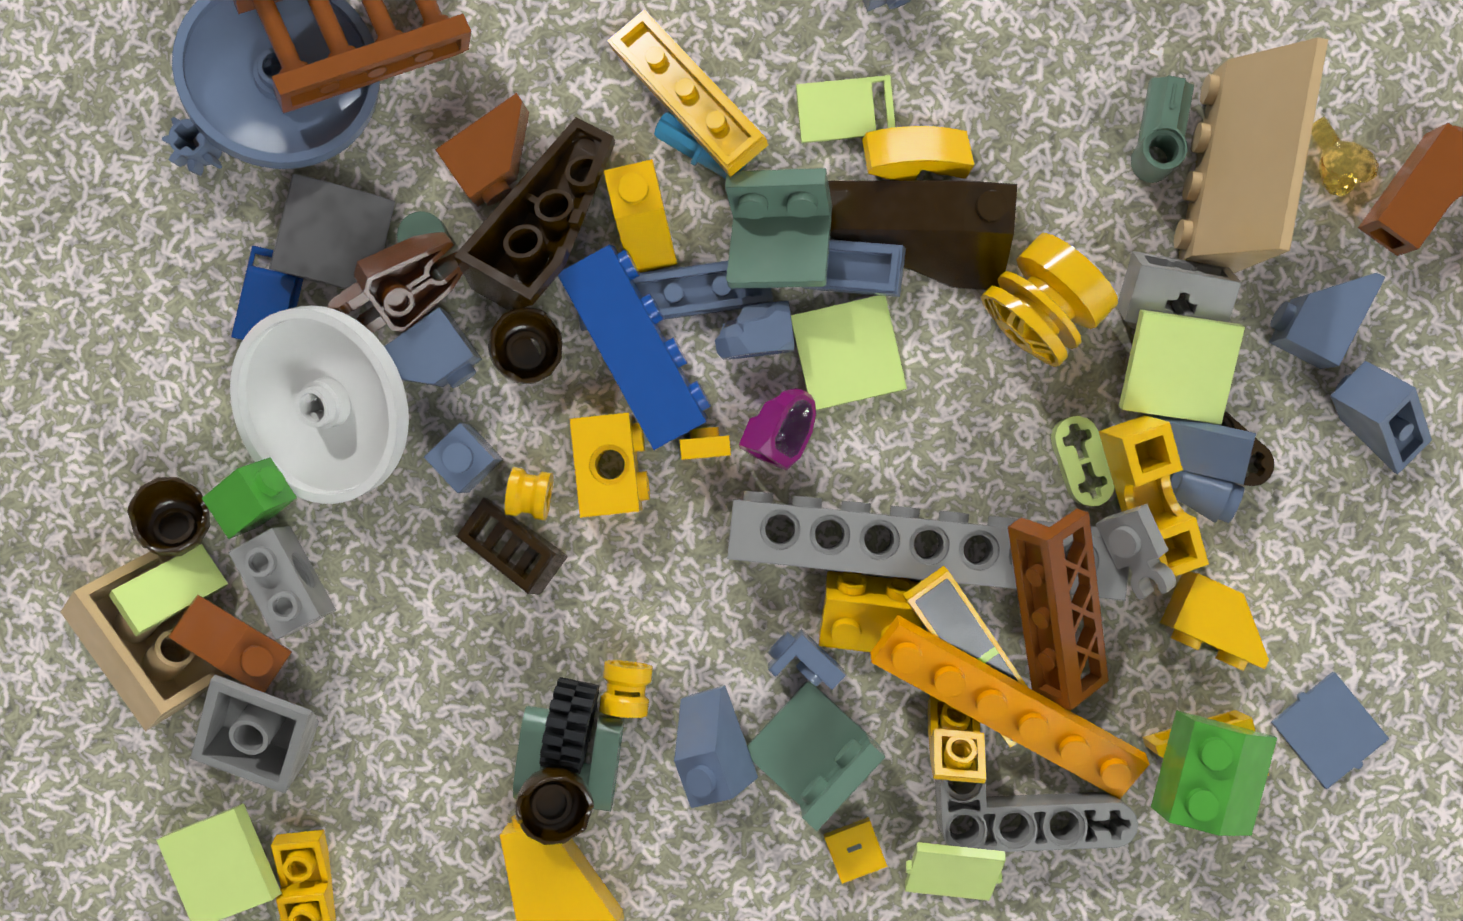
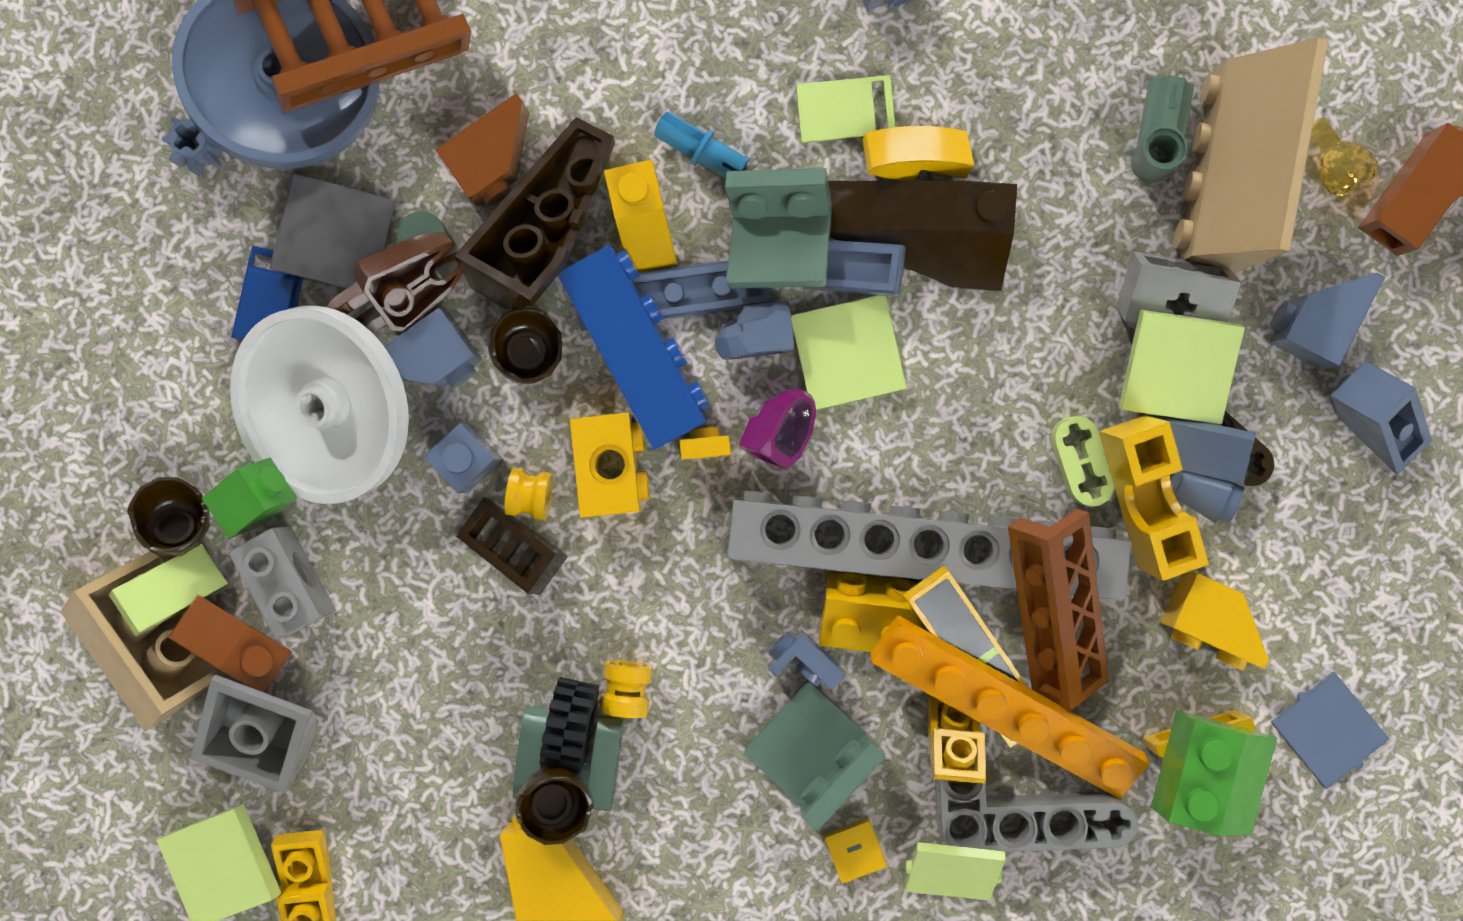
(688, 93): yellow tile -> none
(711, 749): sand blue slope -> none
(1056, 292): yellow wheel -> none
(1137, 543): light grey plate -> none

